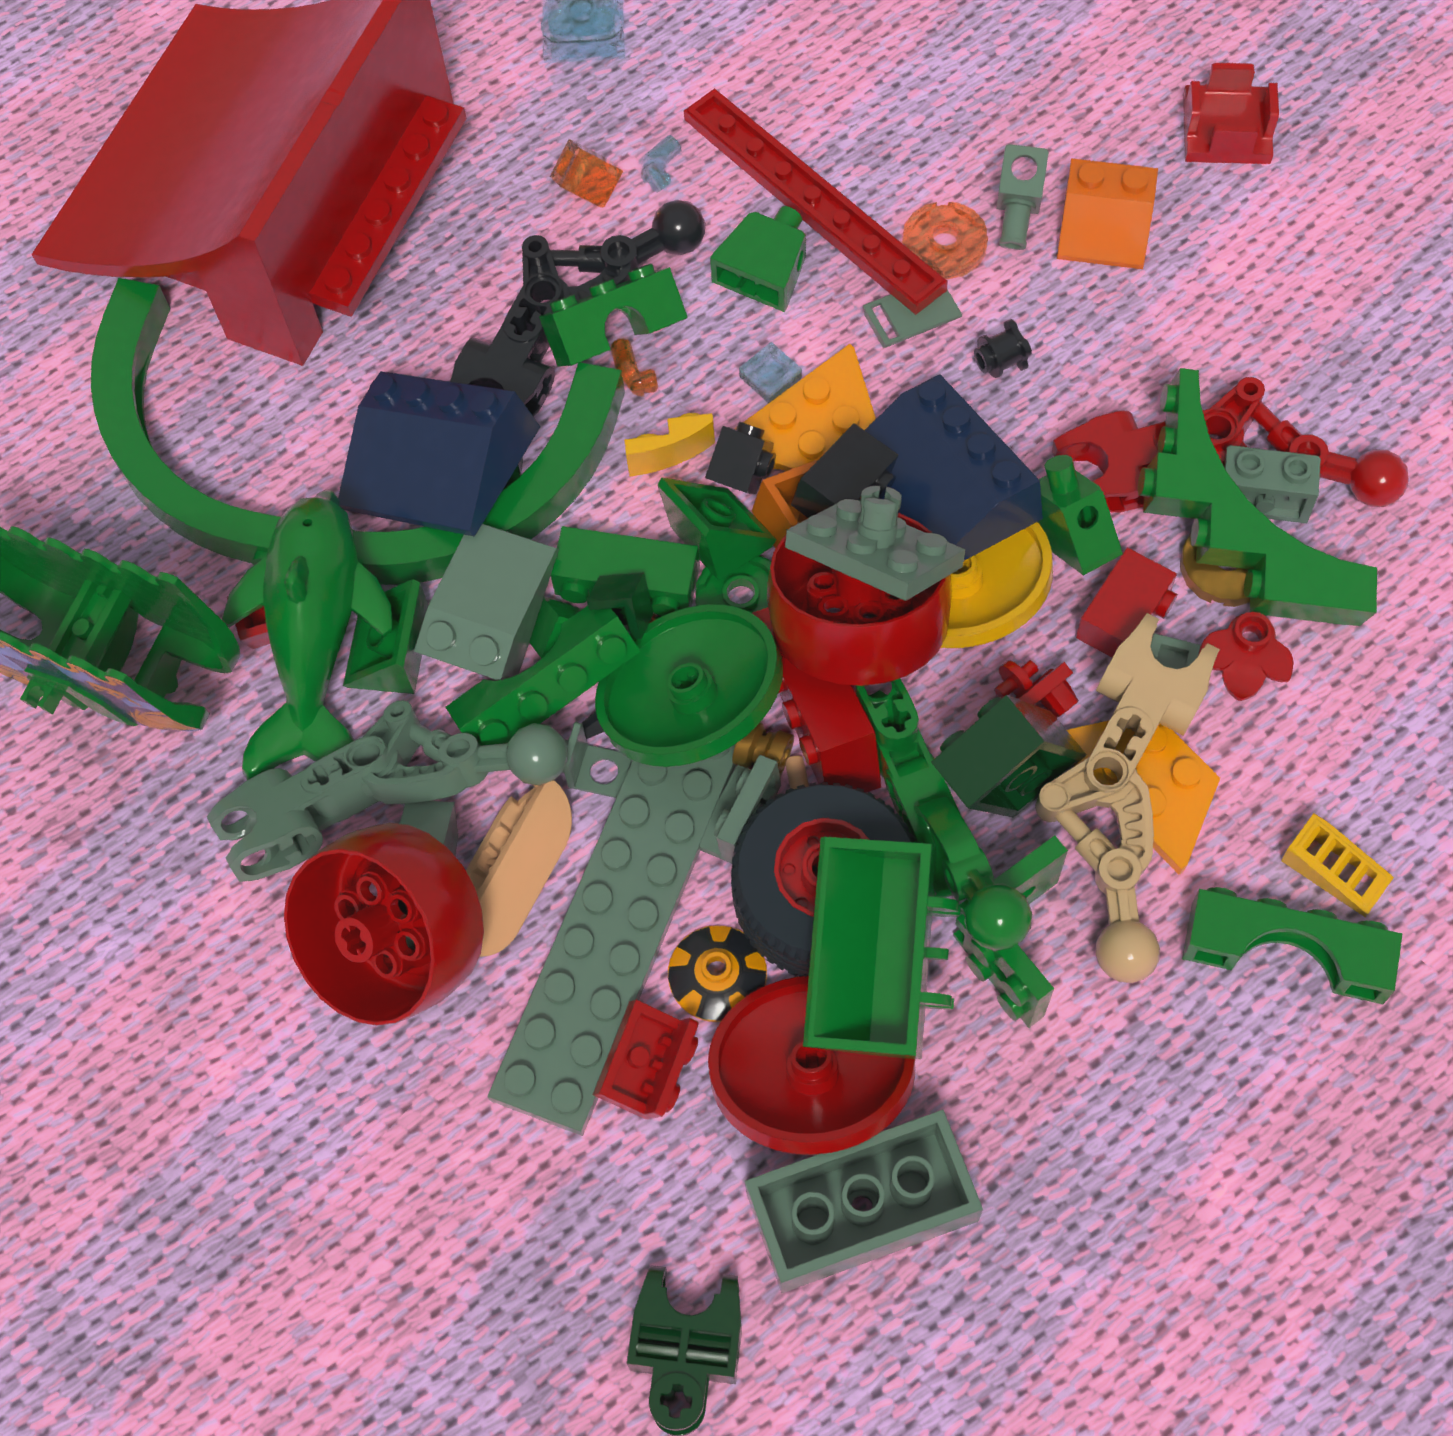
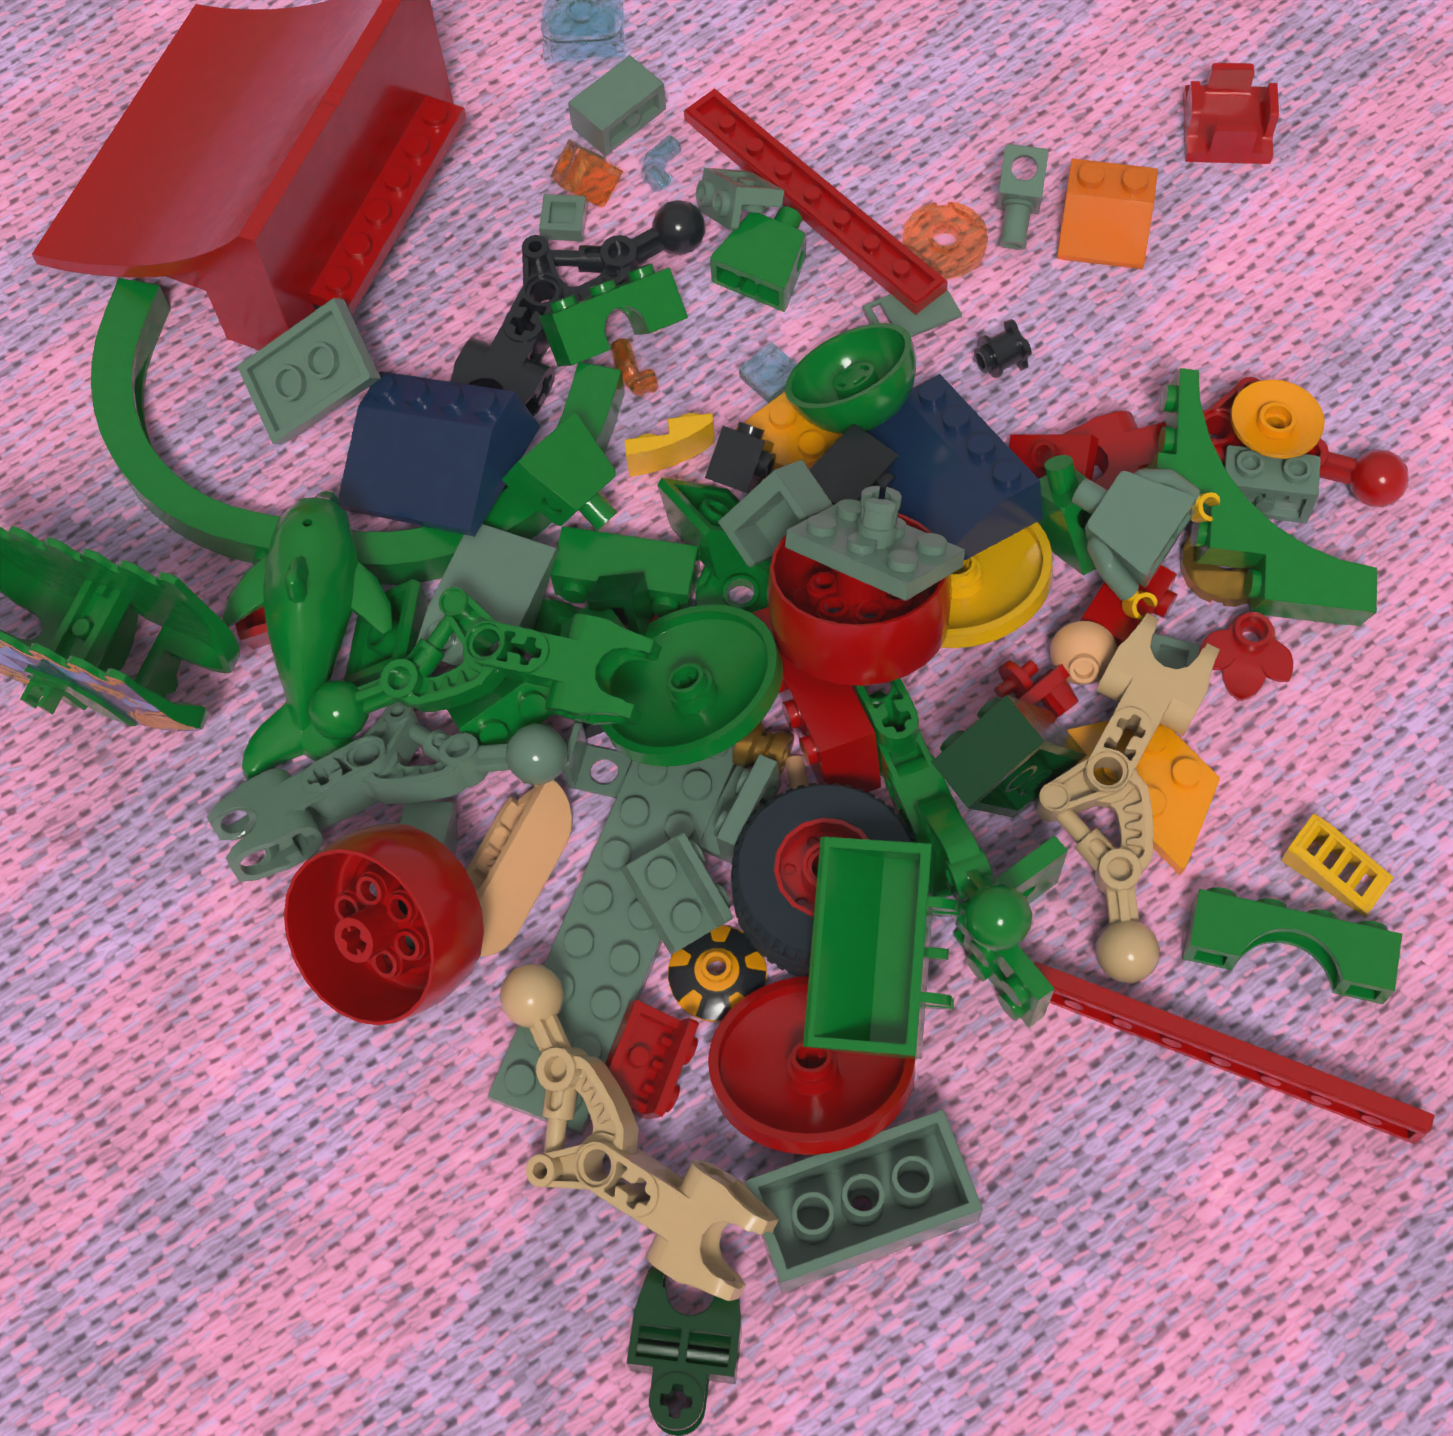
(308, 371): none -> sand green plate
(563, 217): none -> sand green plate
(565, 475): none -> green torso
(573, 667): none -> green piece
(617, 105): none -> sand green panel
(678, 892): none -> sand green bracket
(681, 1211): none -> tan piece
(727, 191): none -> sand green bracket
(770, 509): none -> sand green panel
(854, 378): none -> green piece
(1038, 448): none -> red plate
(1083, 650): none -> light nougat brick
(1137, 527): none -> sand green torso
(1238, 1057): none -> red tile
(1282, 405): none -> light orange dish

